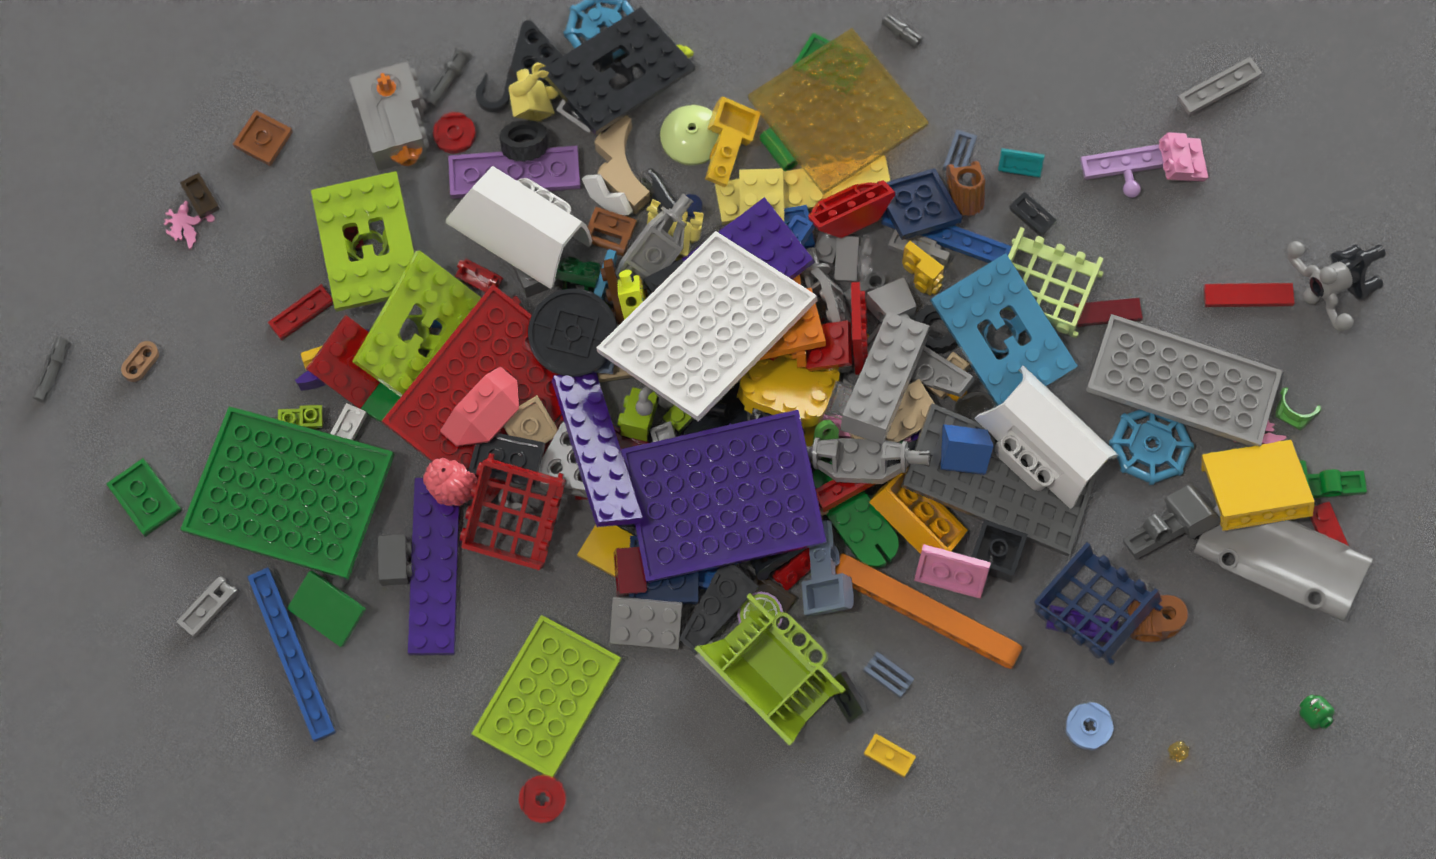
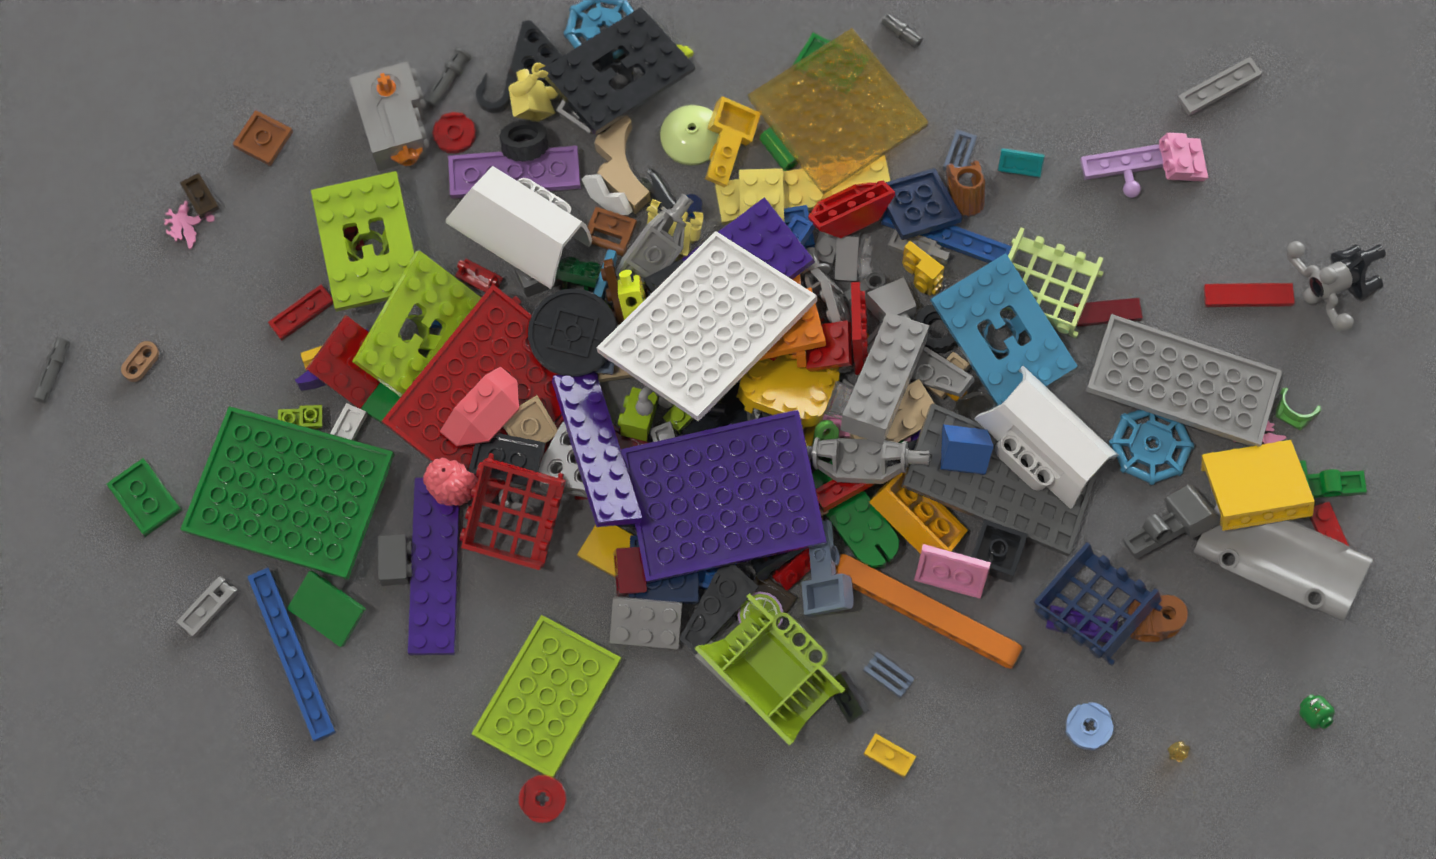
(1032, 214): black plate -> none

